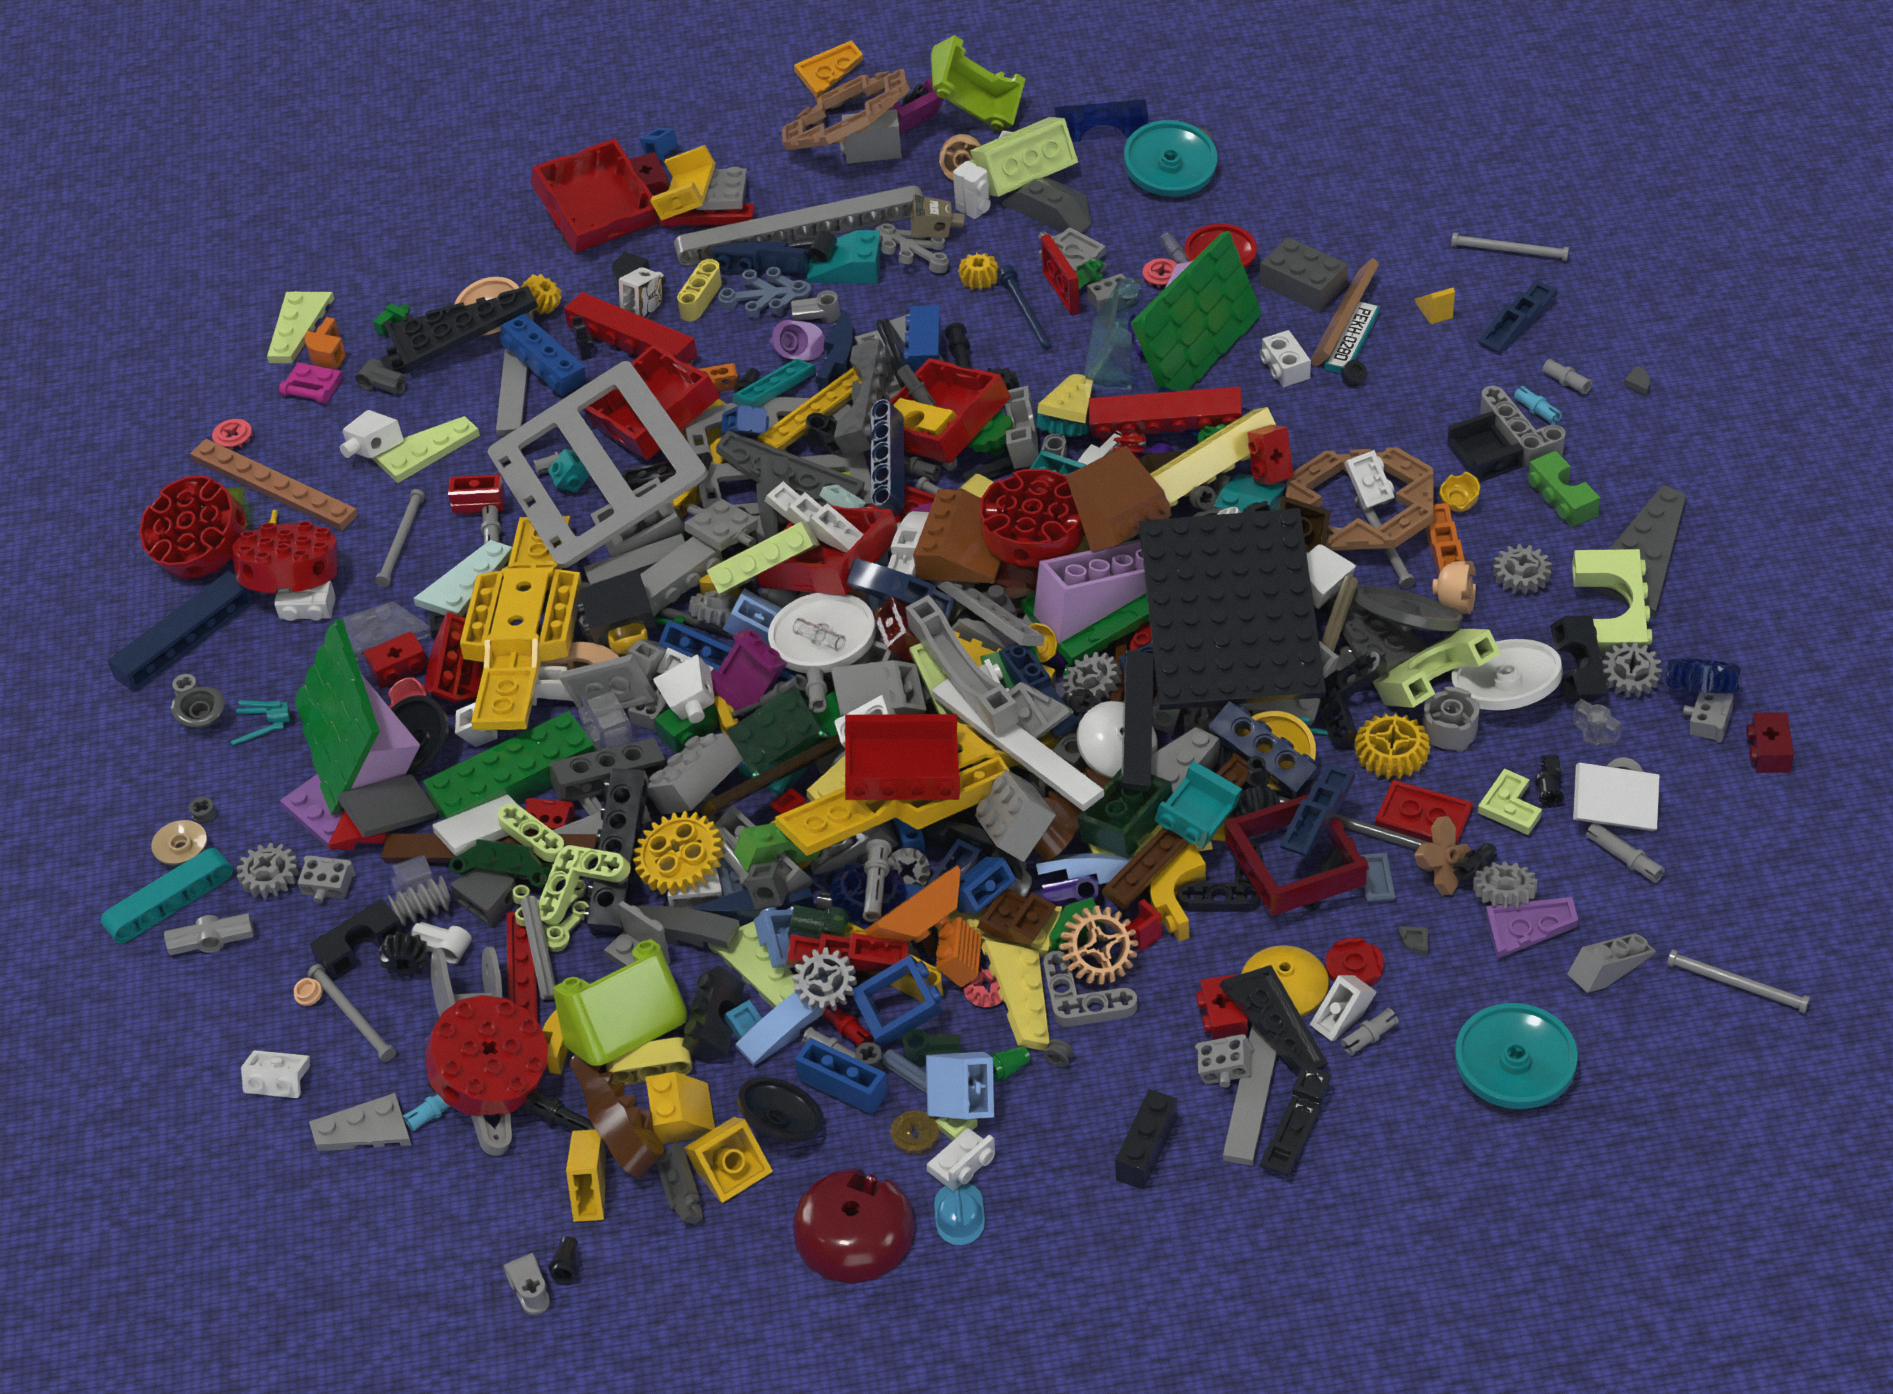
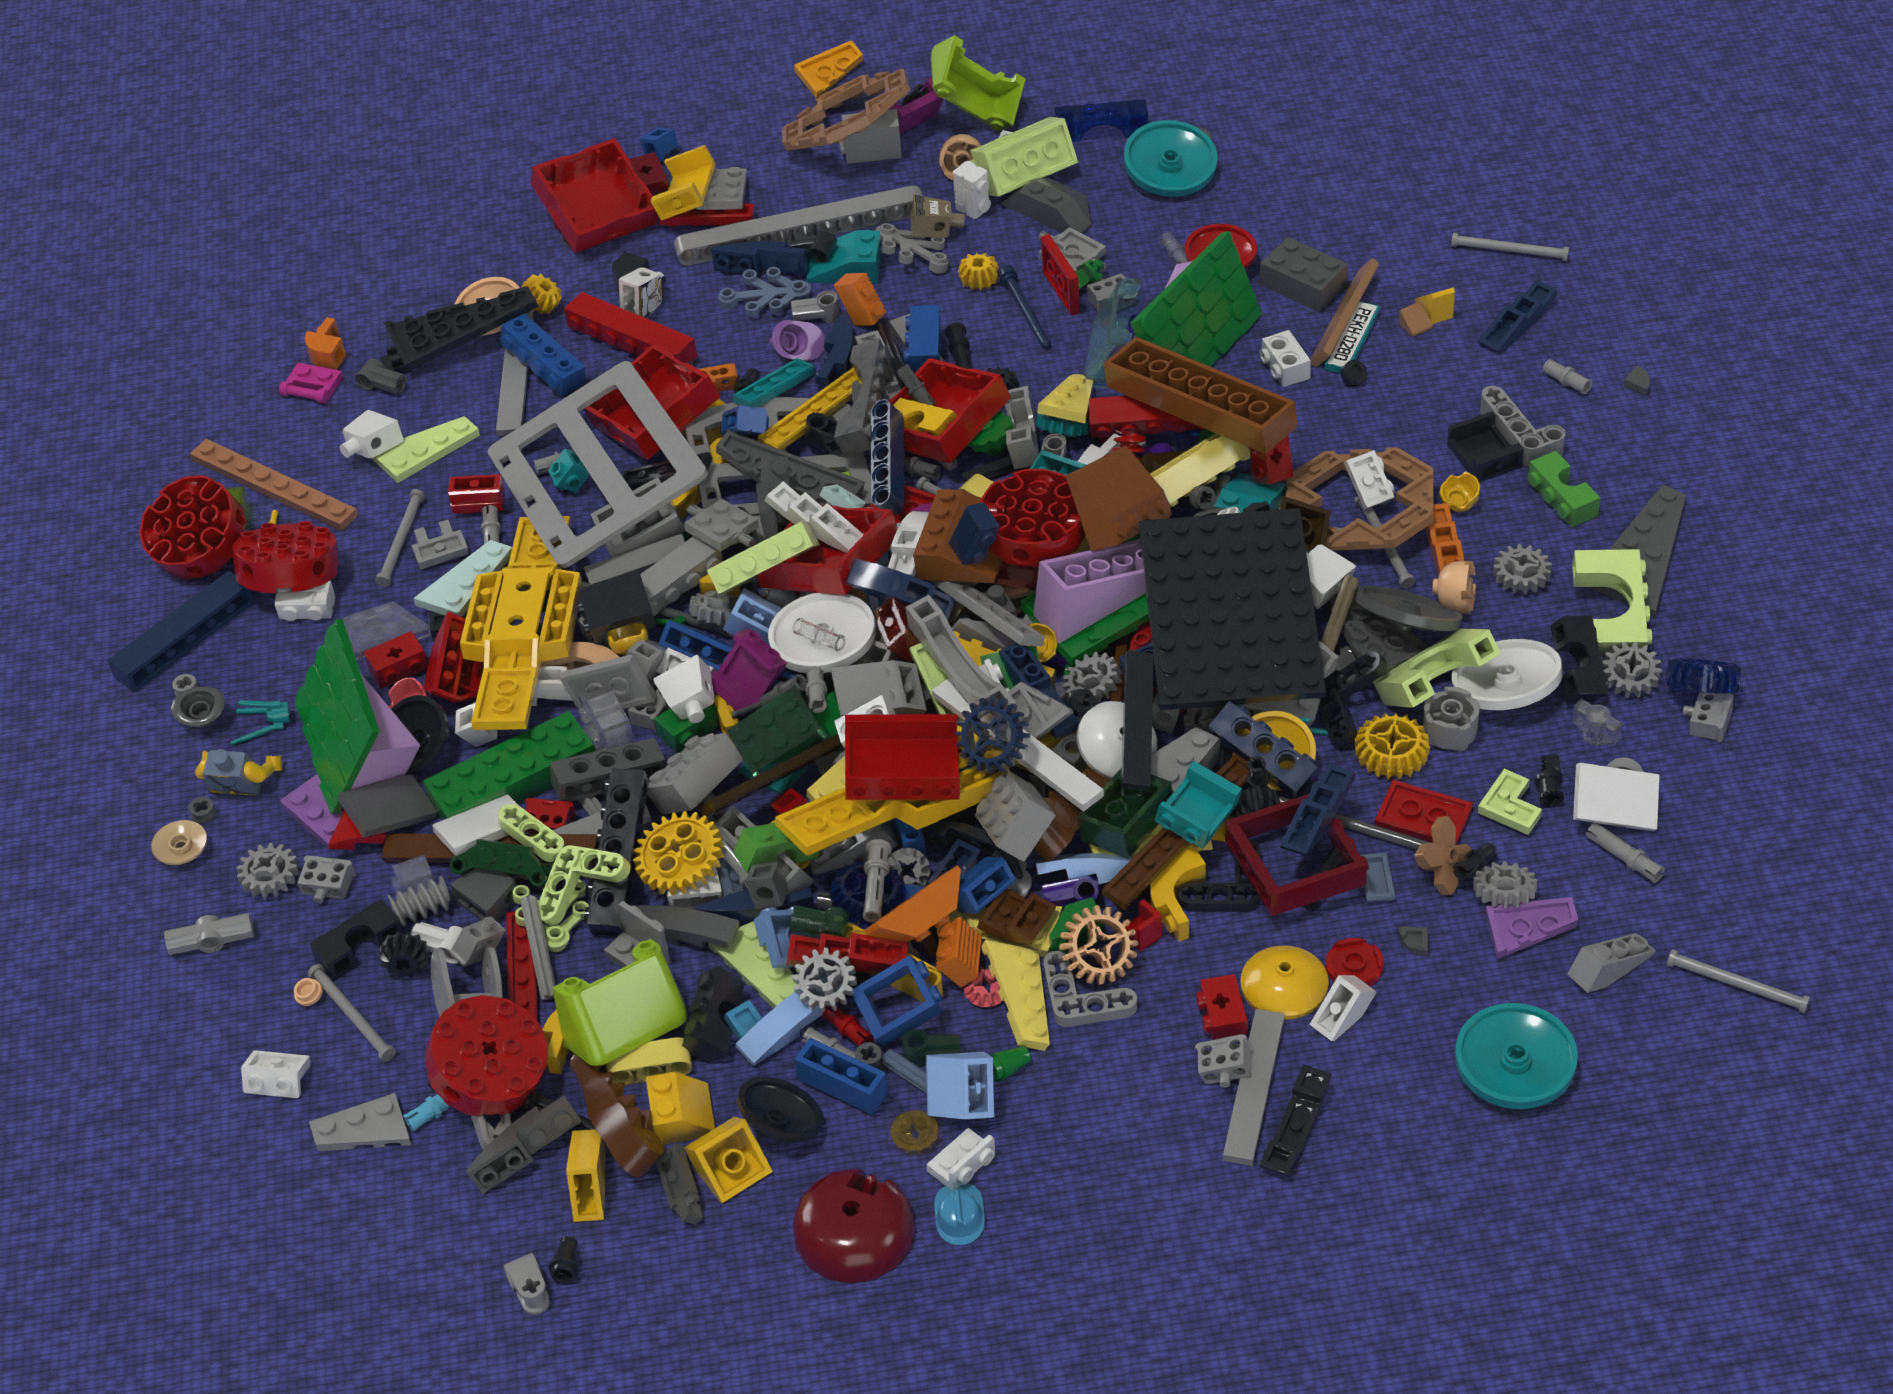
(166, 895): teal beam -> none
(232, 427): coral gear -> none
(235, 772): none -> sand blue torso
(296, 317): yellowish green wing -> none
(393, 313): green piece -> none
(439, 549): none -> light grey plate
(474, 939): none -> light grey piece
(518, 1142): none -> dark grey slope
(583, 340): black plate -> none
(699, 290): light yellow beam -> none
(860, 299): none -> orange brick
(954, 1127): yellowish green tile -> none
(974, 534): none -> dark blue brick
(977, 751): none -> dark blue gear
(1058, 1053): dark grey bush -> none
(1146, 1139): black brick -> none
(1153, 269): coral gear -> none
(1201, 395): none -> dark orange brick
(1274, 1015): black wing -> none
(1369, 1031): light grey pin -> none
(1415, 319): none -> medium nougat slope
(1538, 405): medium azure pin -> none
(1770, 742): dark red brick -> none

